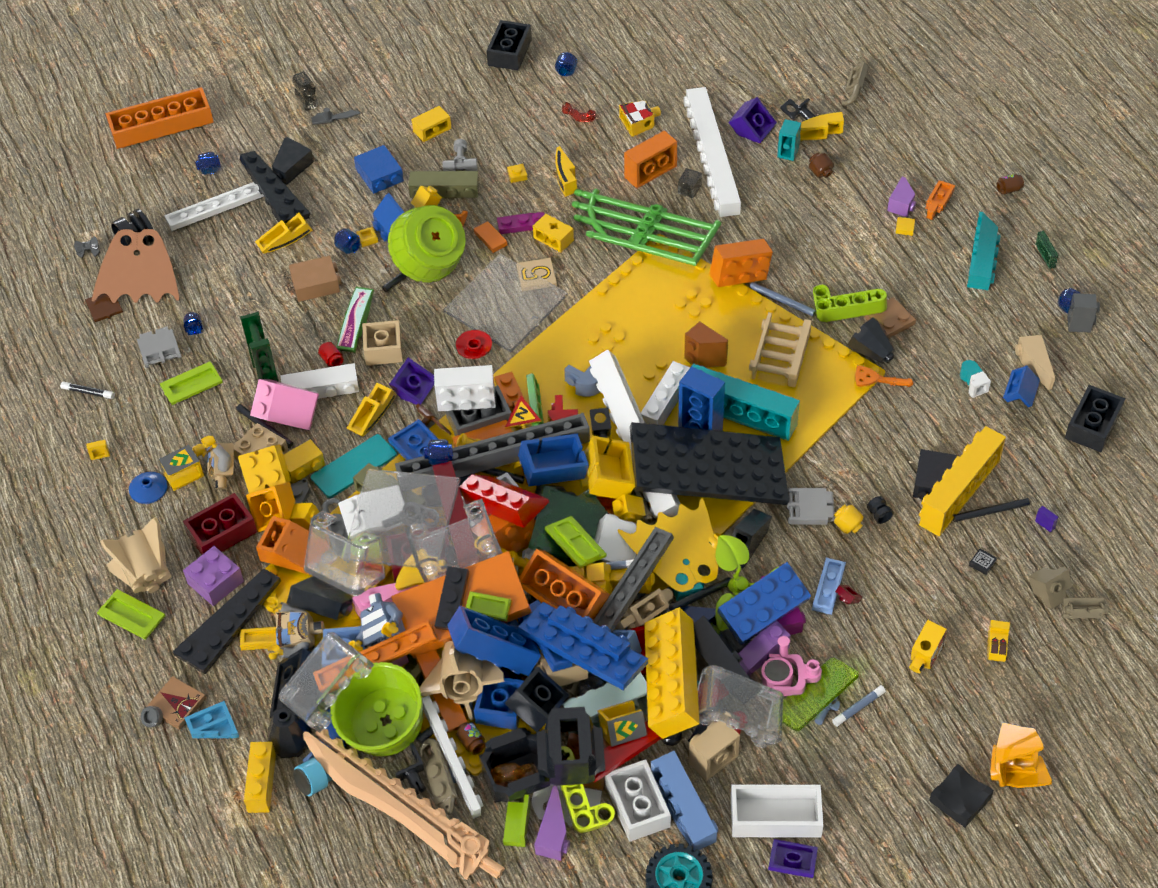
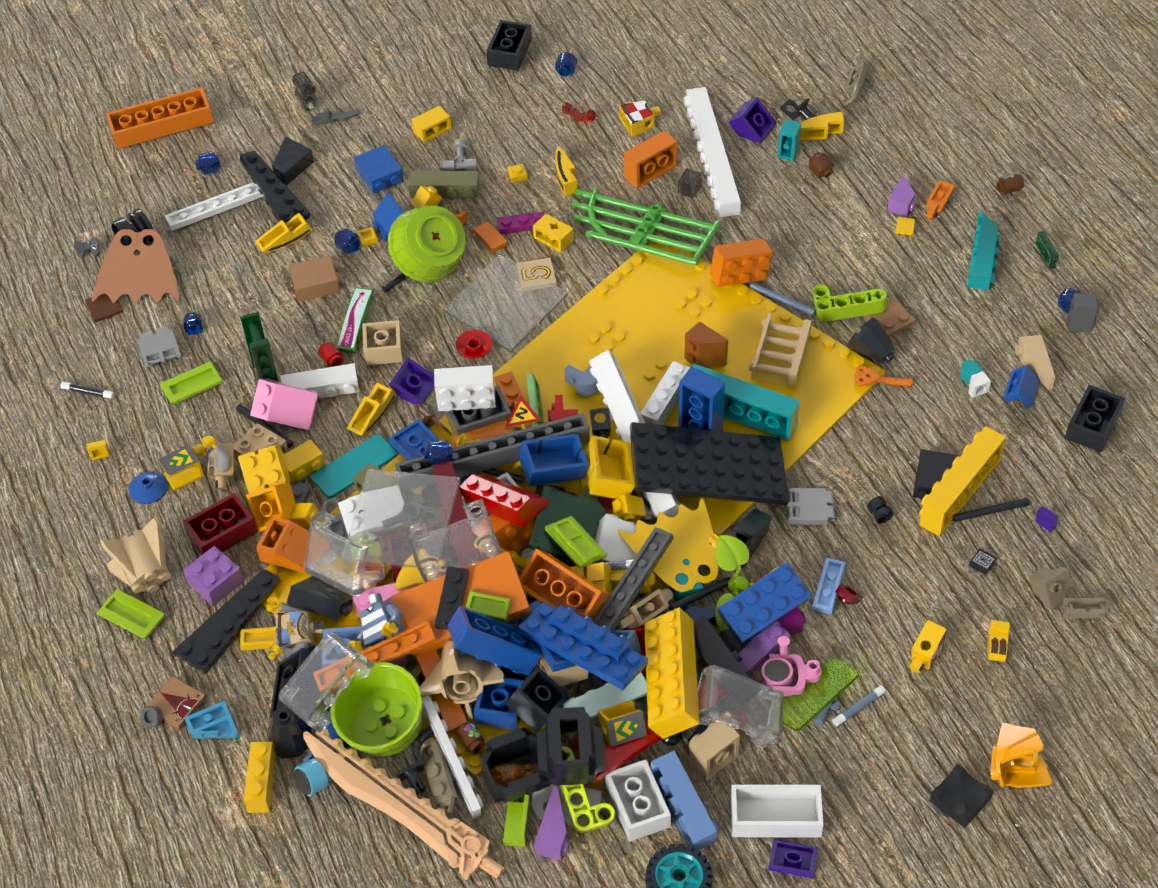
(848, 519): yellow head -> none

